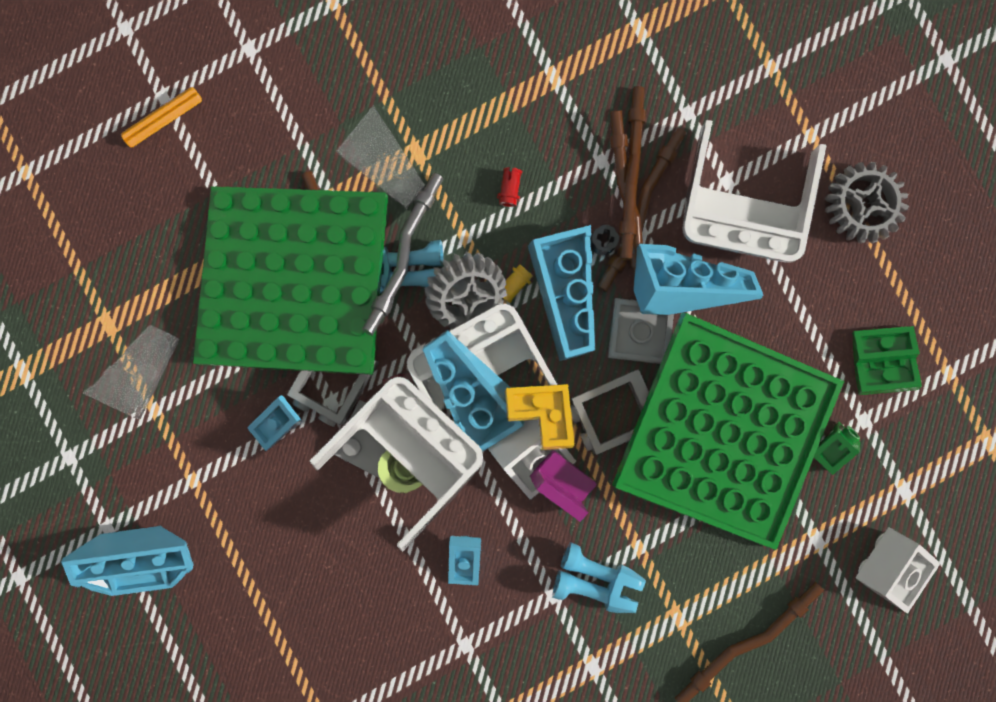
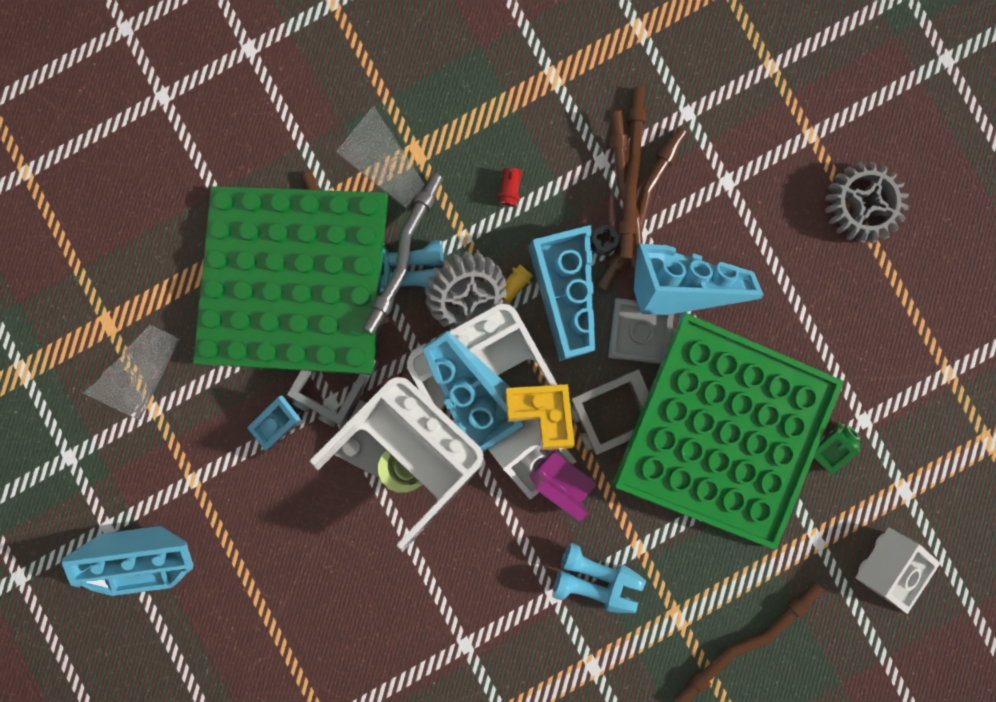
(161, 117): light orange axle -> none
(464, 560): medium azure slope -> none
(749, 223): white windscreen -> none
(886, 360): green slope -> none

